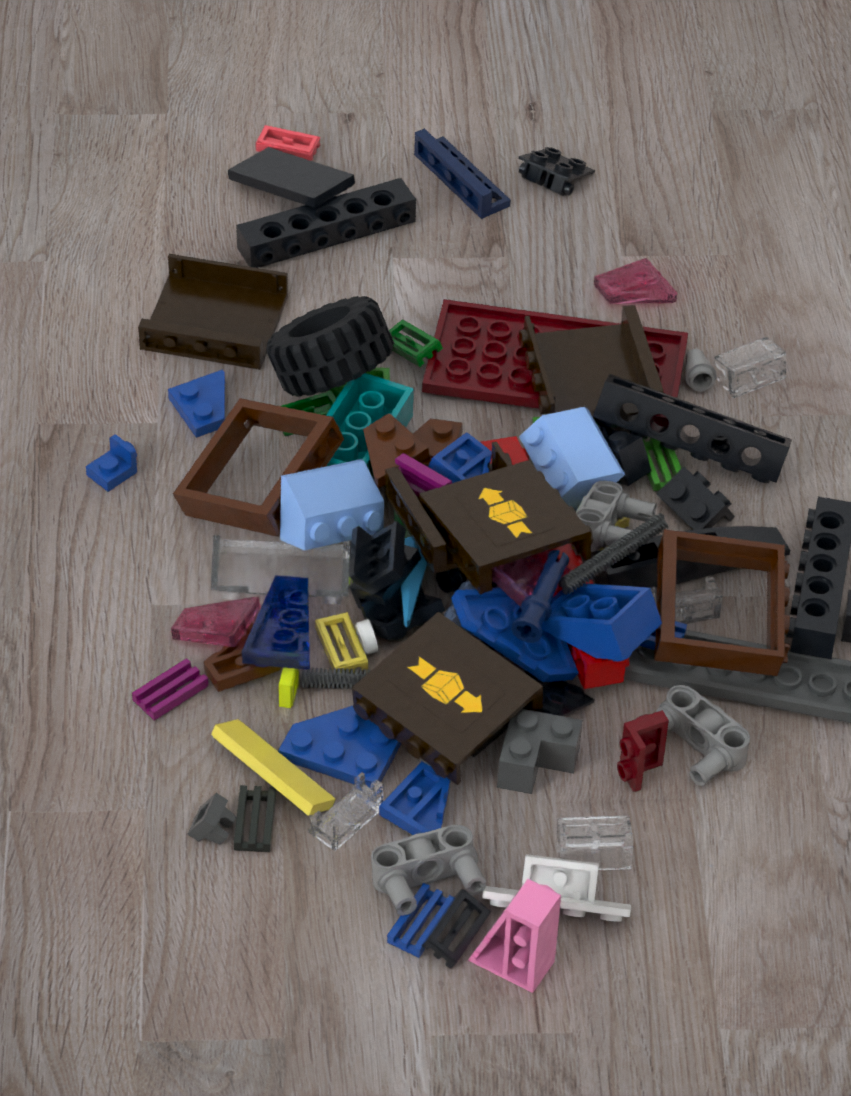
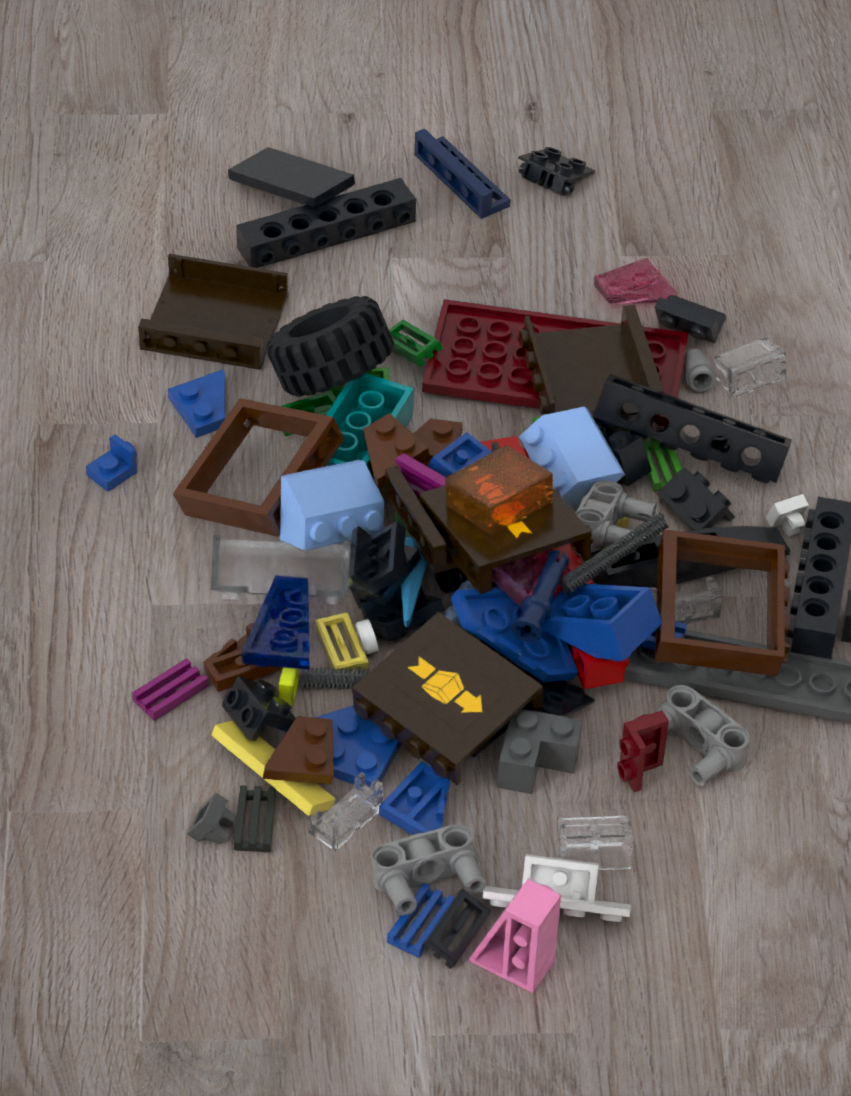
(216, 622): clear pink wing -> none
(256, 705): none -> black bracket
(288, 141): coral tile -> none
(304, 753): none -> reddish brown wing
(499, 489): none -> clear orange brick
(690, 318): none -> black bracket
(788, 514): none -> white tile

